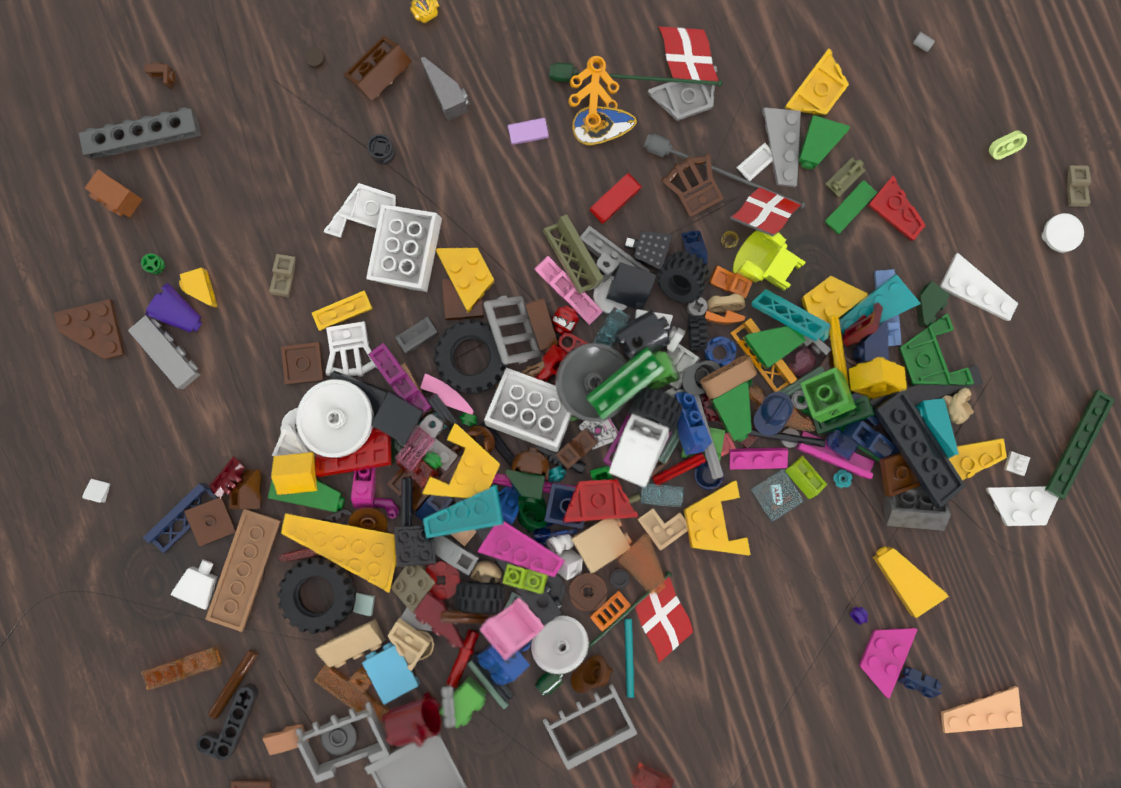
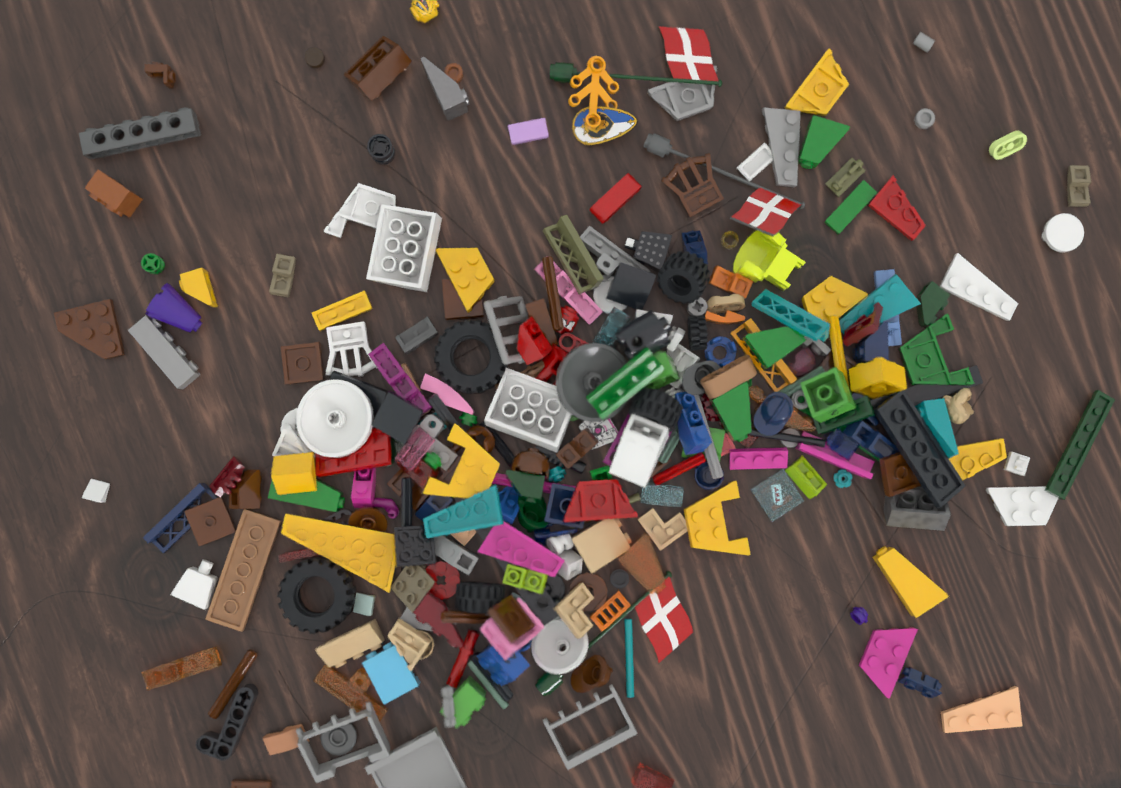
(413, 722): dark red container -> none
(454, 71): none -> dark orange tile
(485, 571): tan hair -> none
(511, 618): none -> reddish brown plate
(532, 342): none -> red slope
(553, 295): none -> reddish brown axle
(571, 610): none -> tan plate
(924, 118): none -> light grey tile

